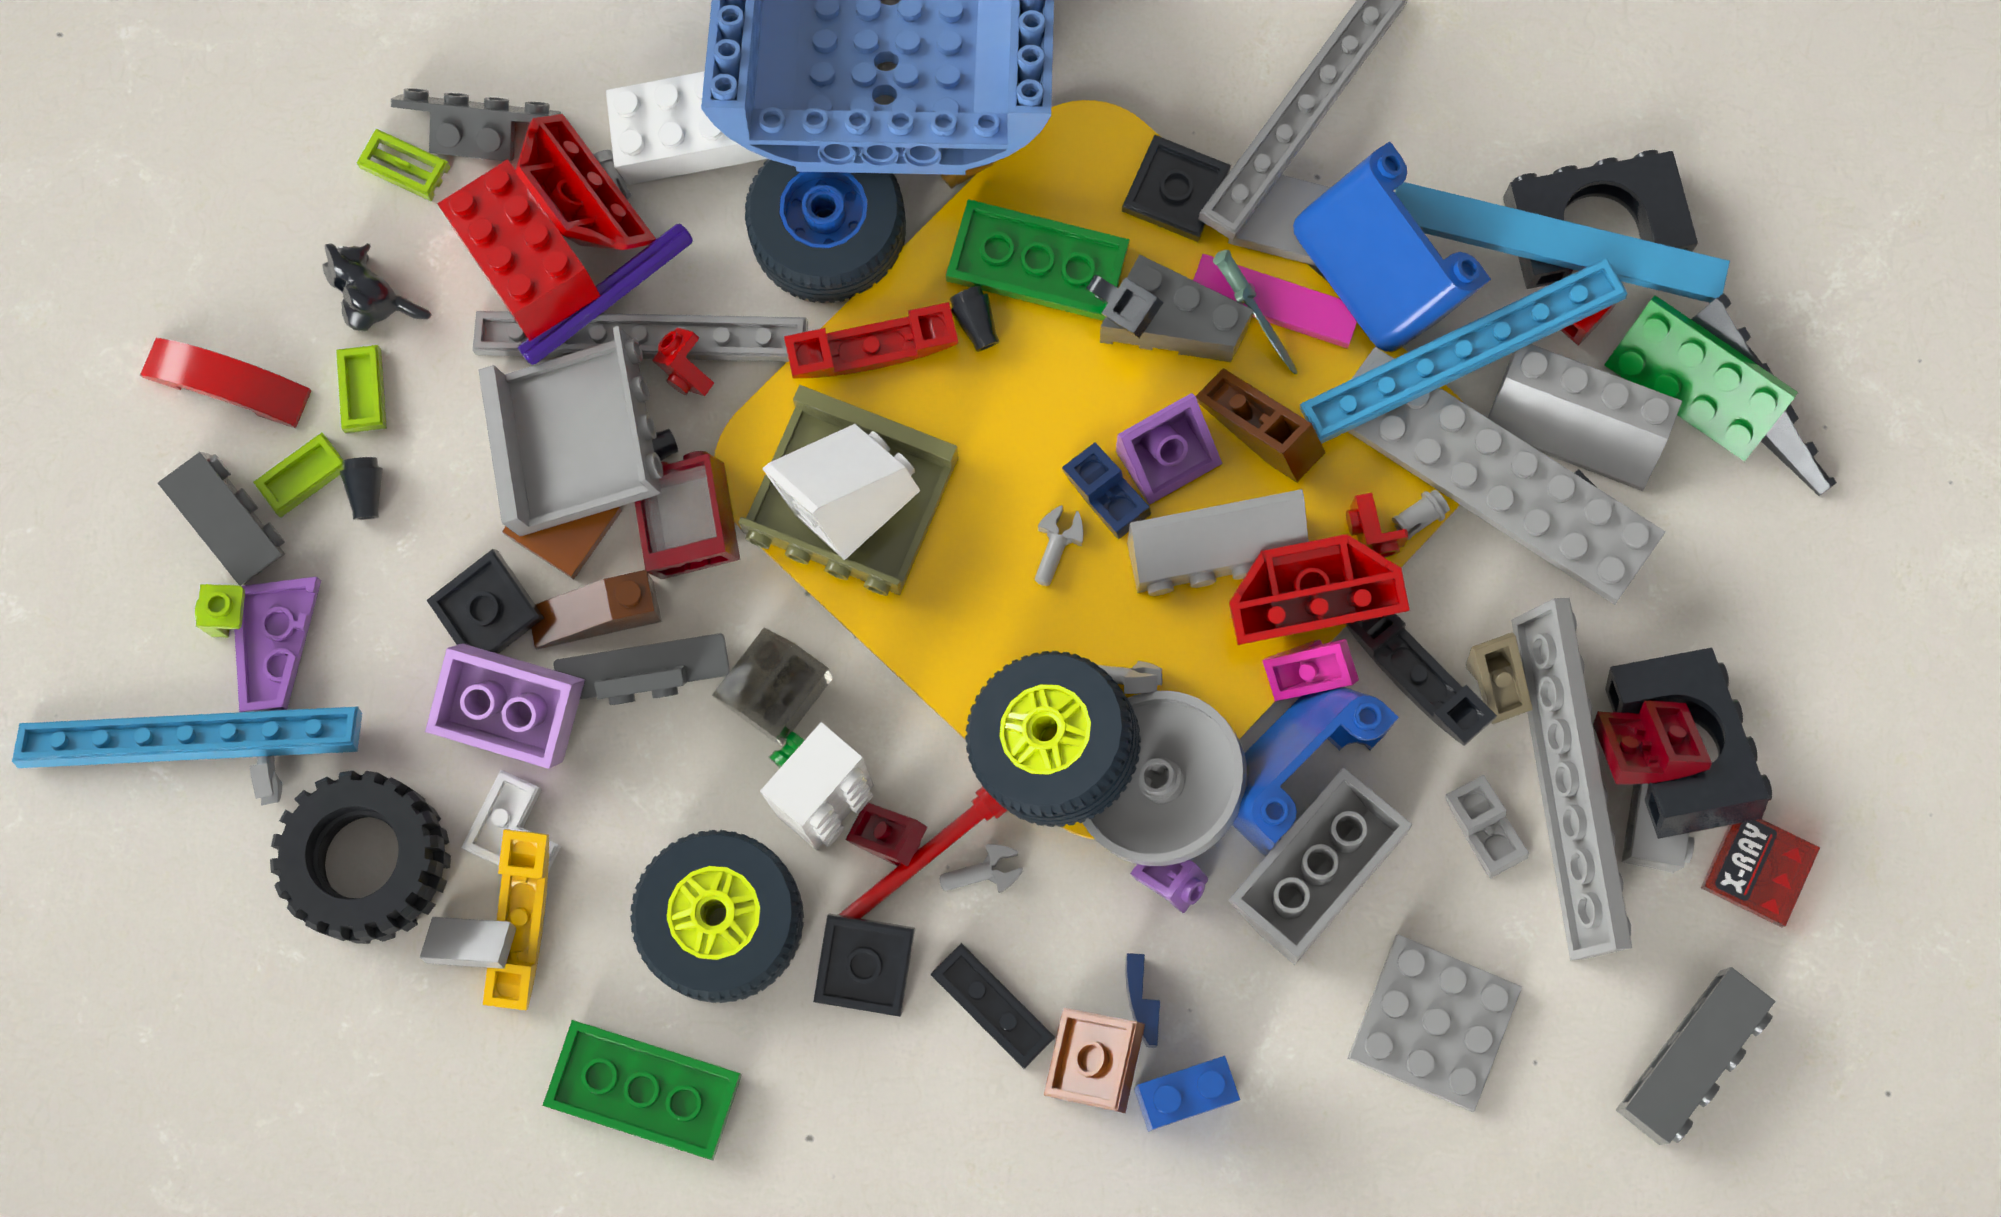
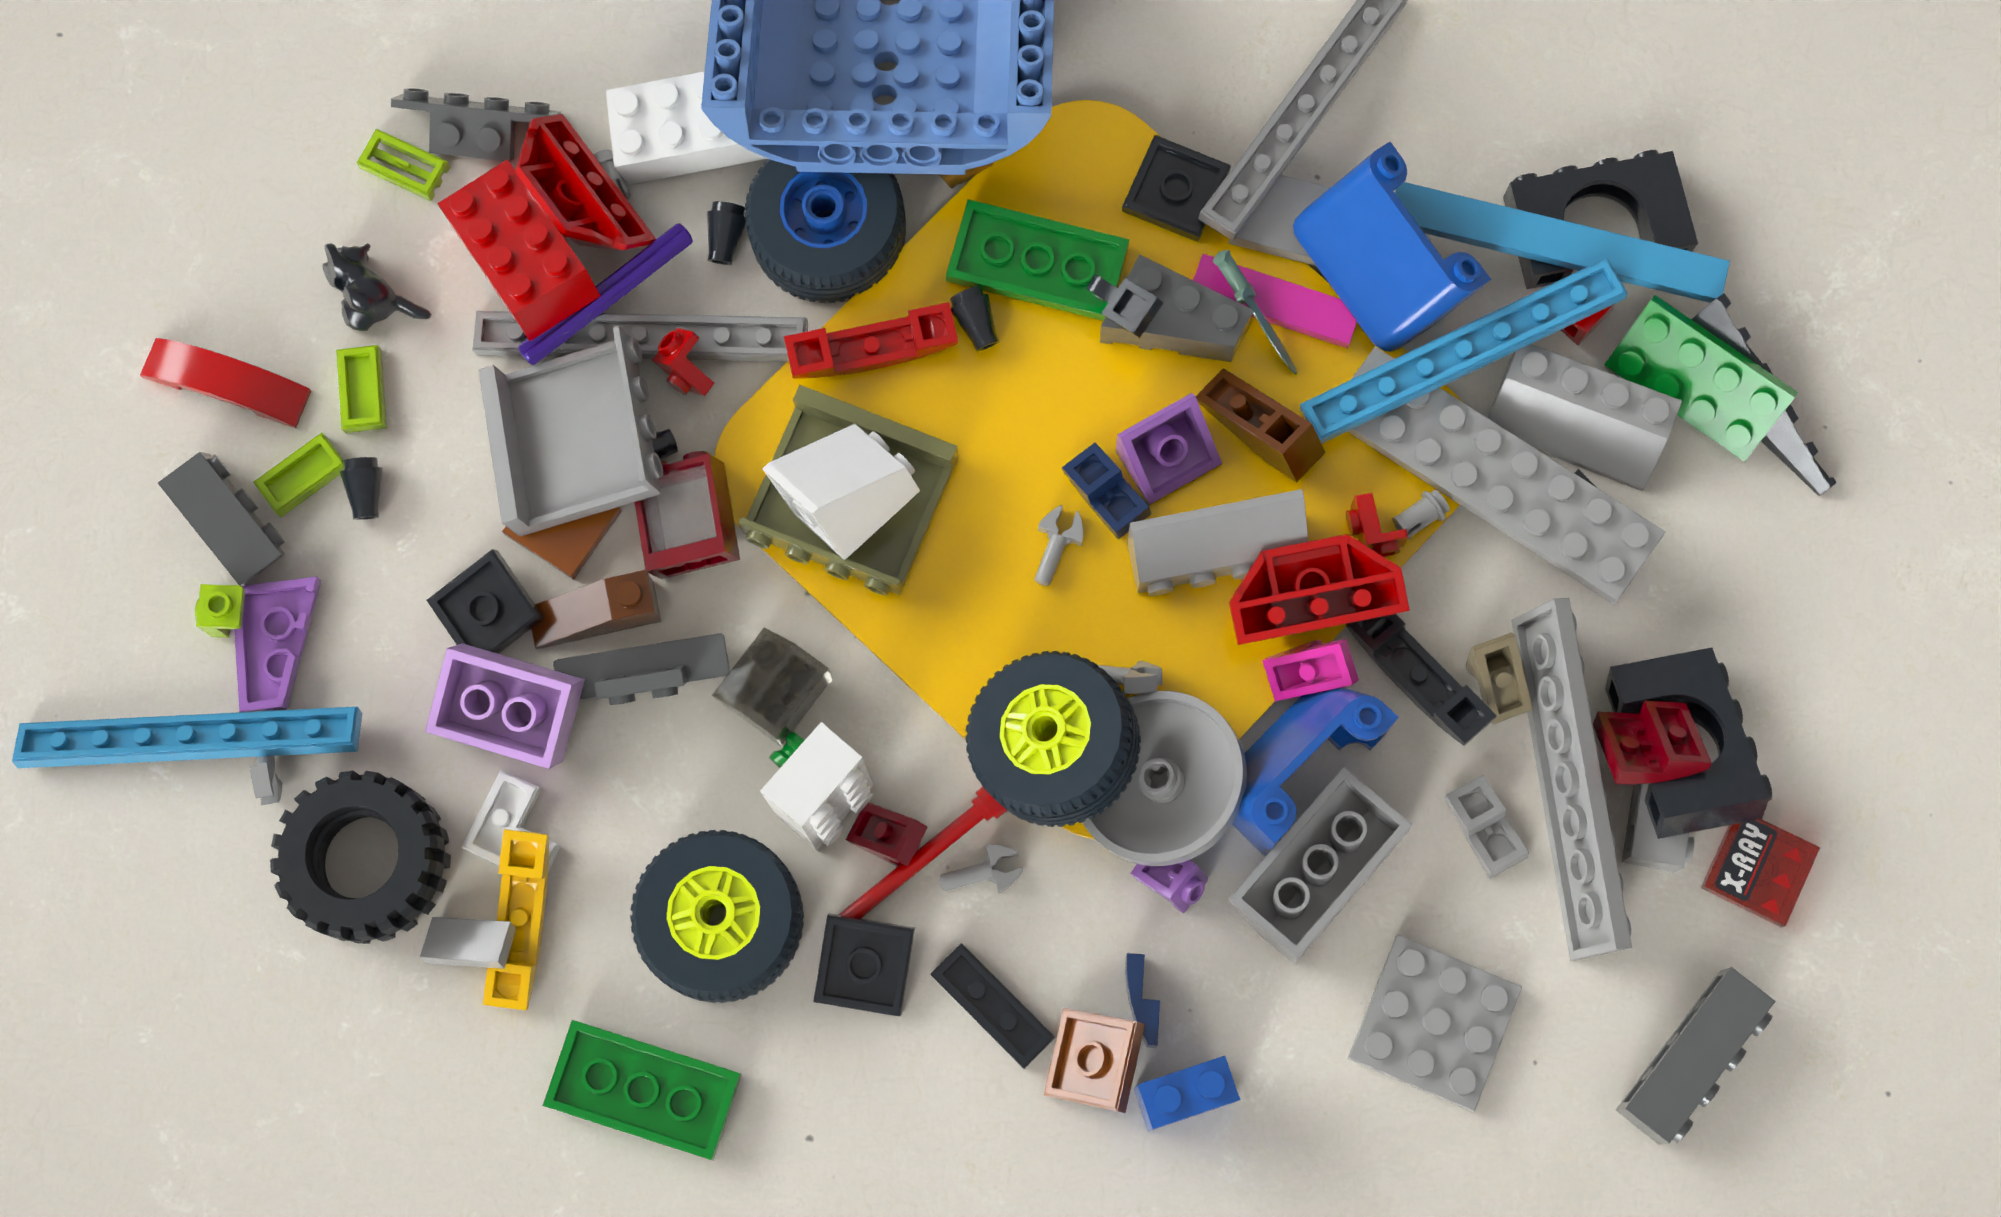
(725, 229): none -> black cone

